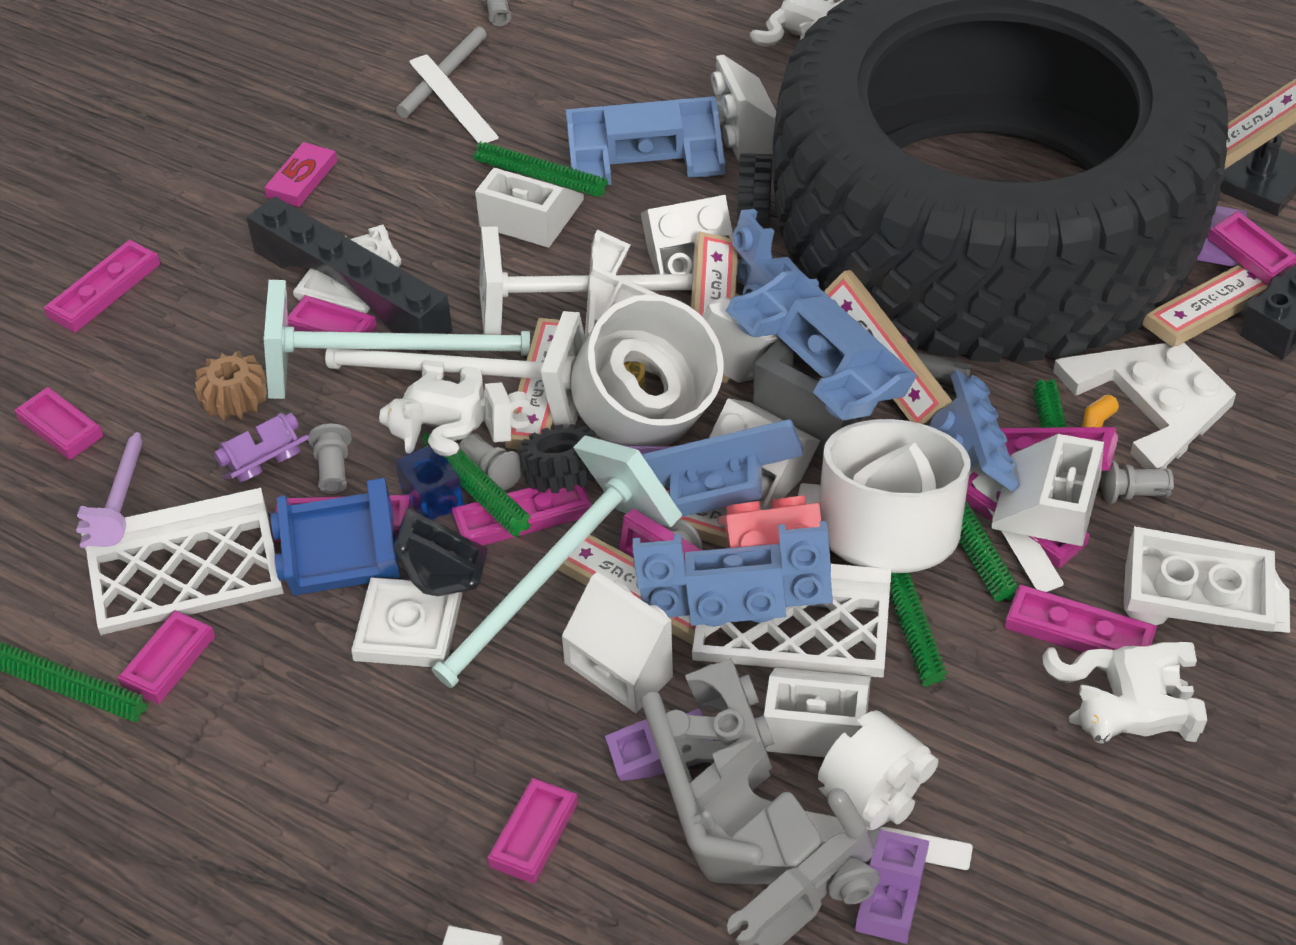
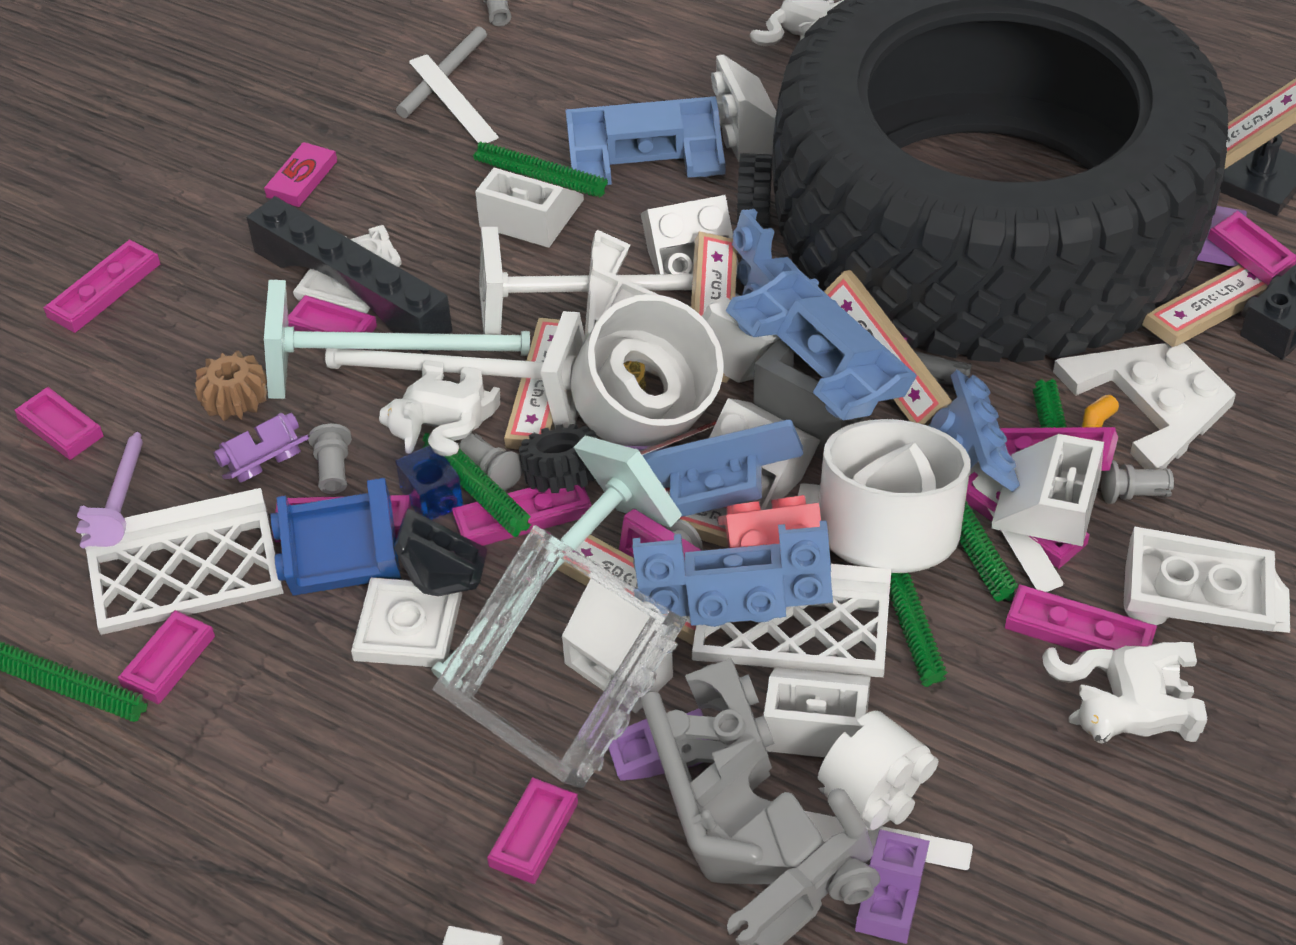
(499, 411): white tile -> none
(499, 621): none -> clear window
(677, 438): none -> sticker

